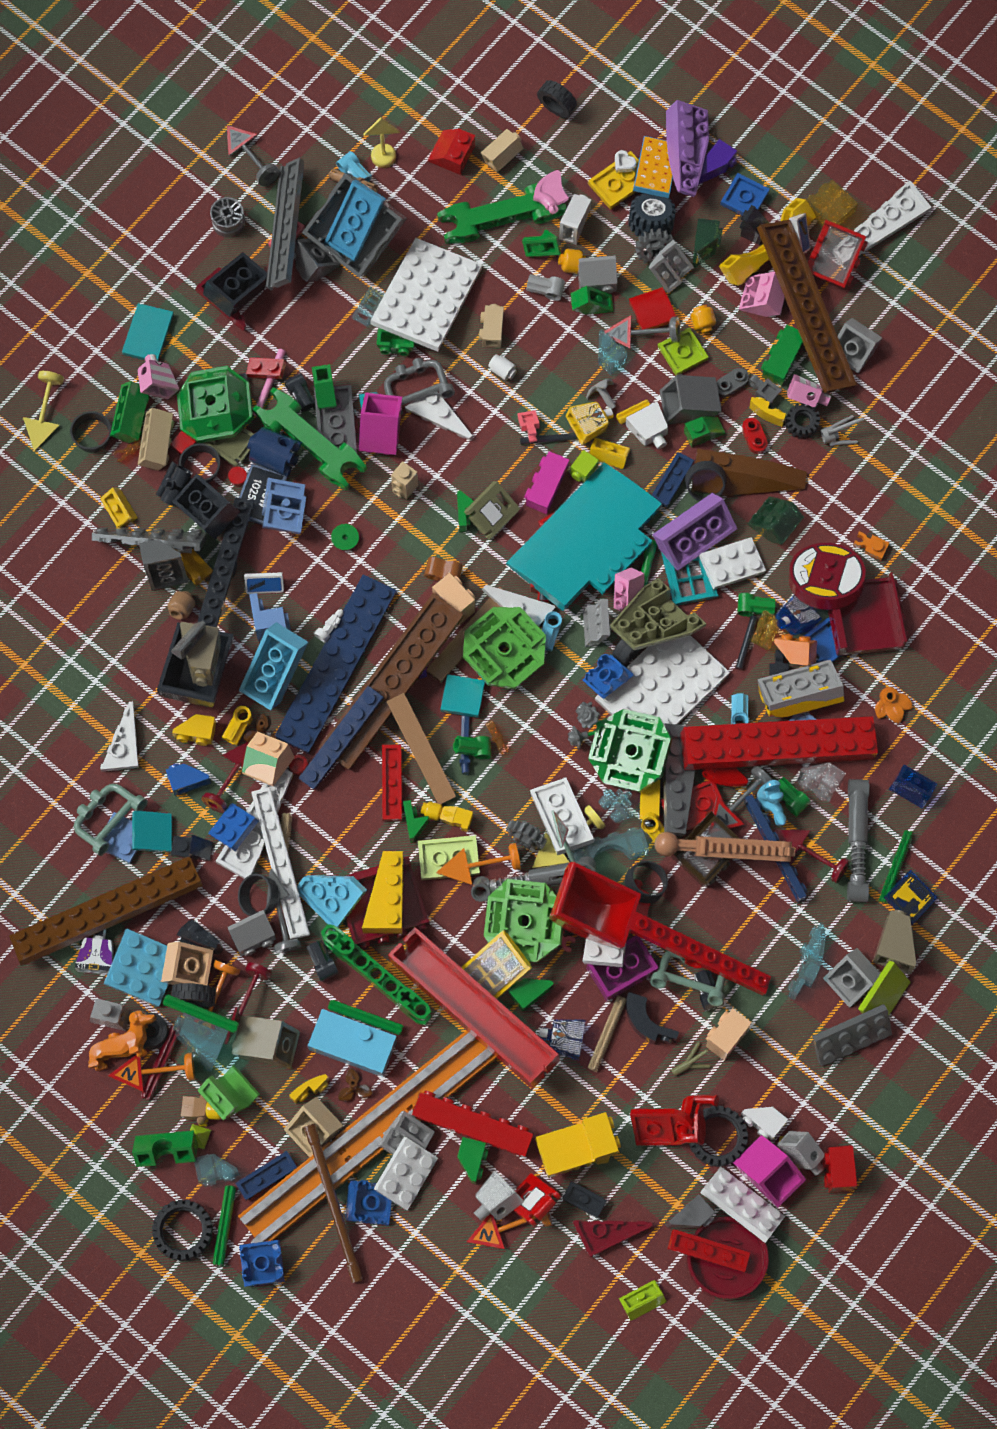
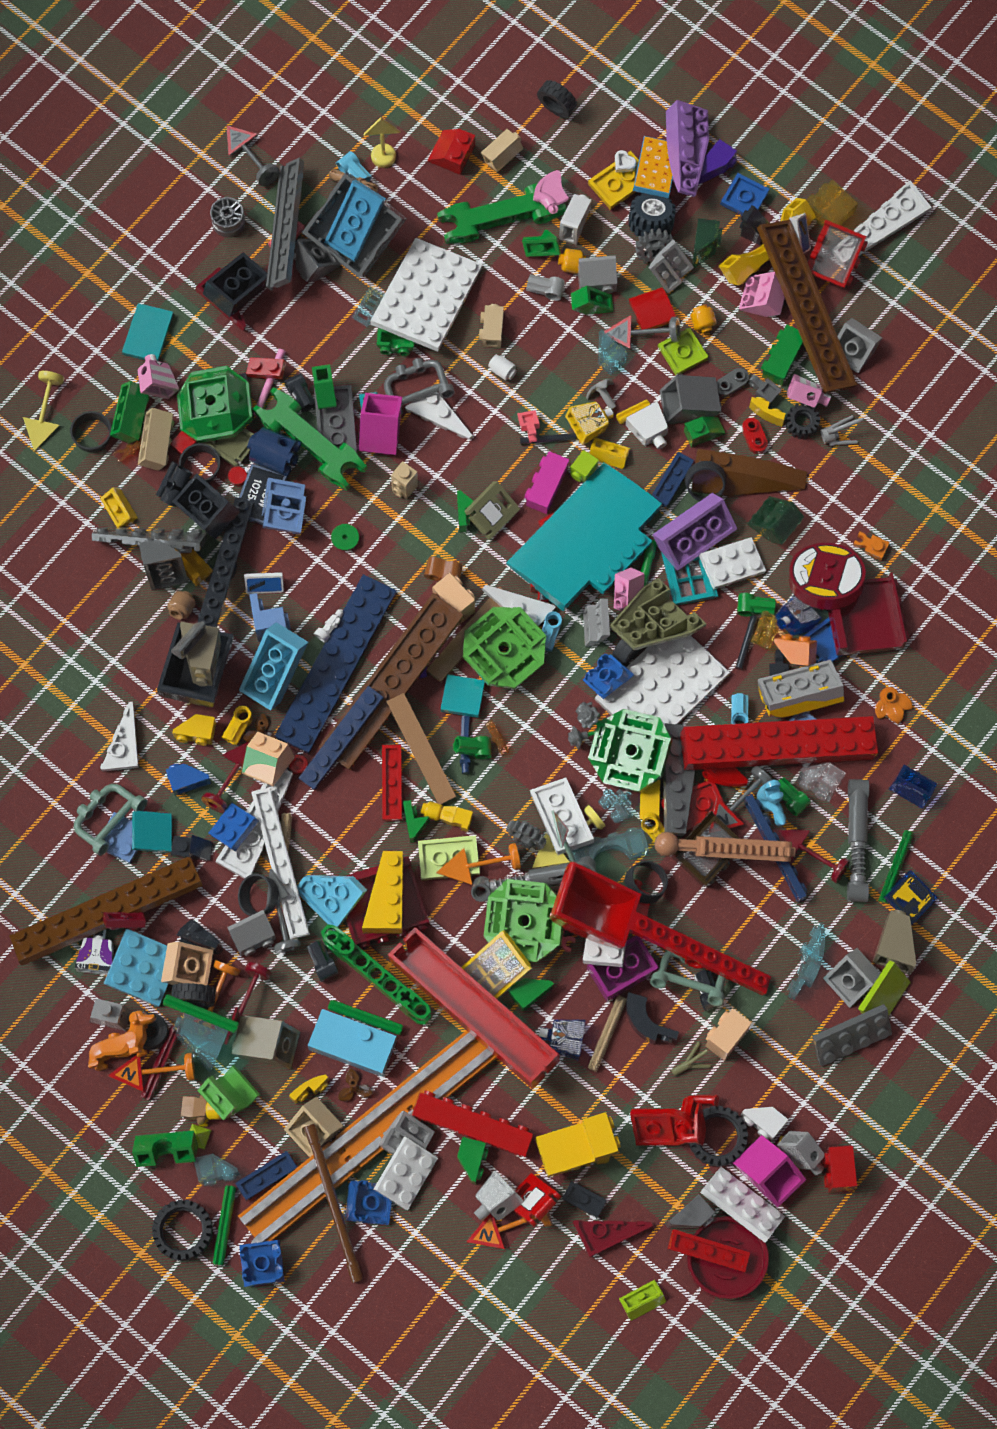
(118, 920): none -> dark red plate

